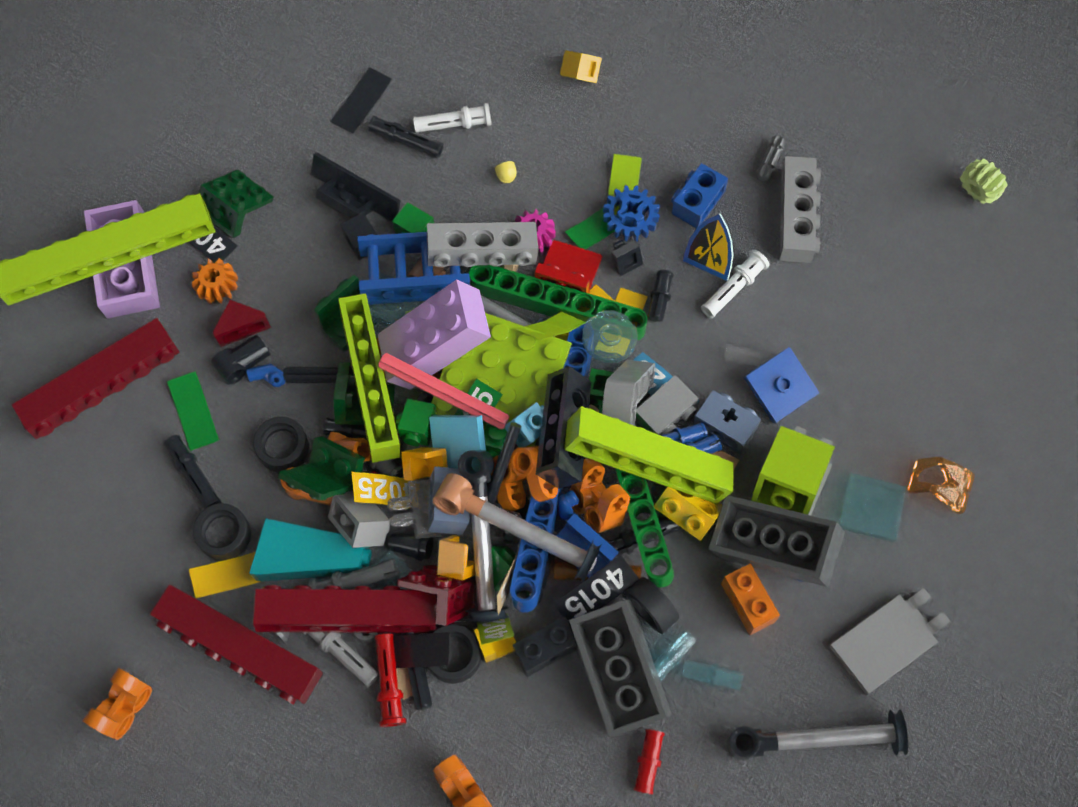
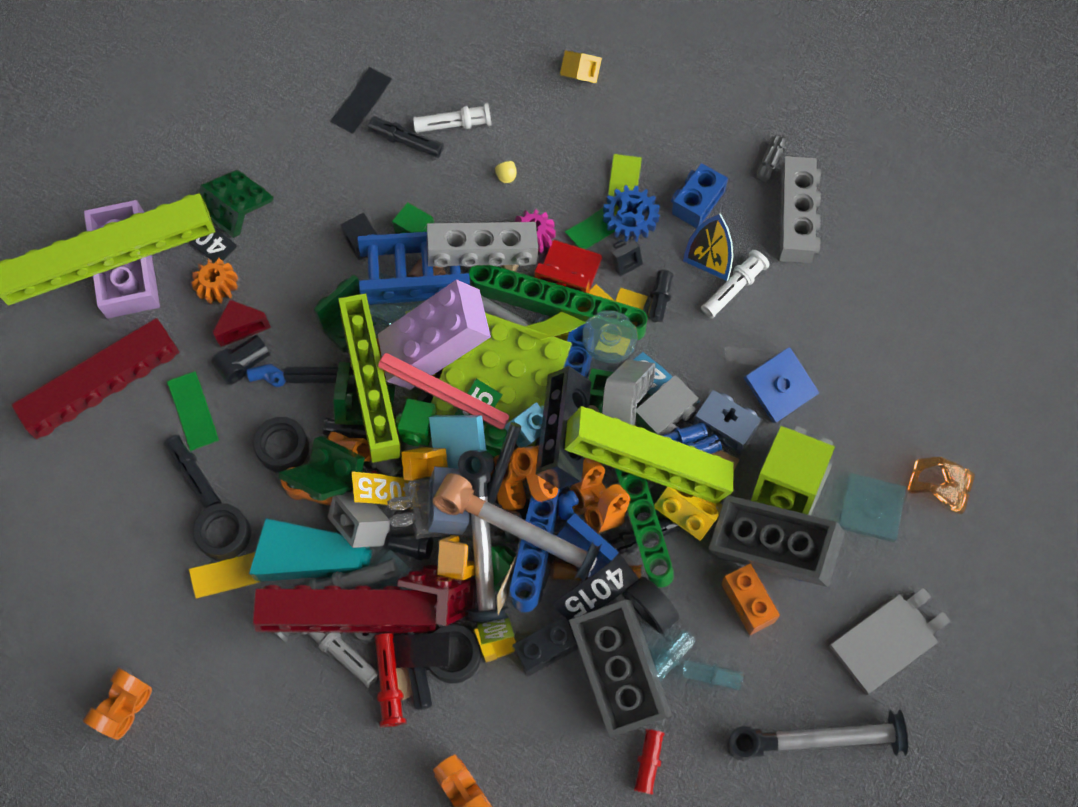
(236, 644): dark red brick -> none
(350, 192): black bracket -> none
(983, 181): yellowish green gear -> none

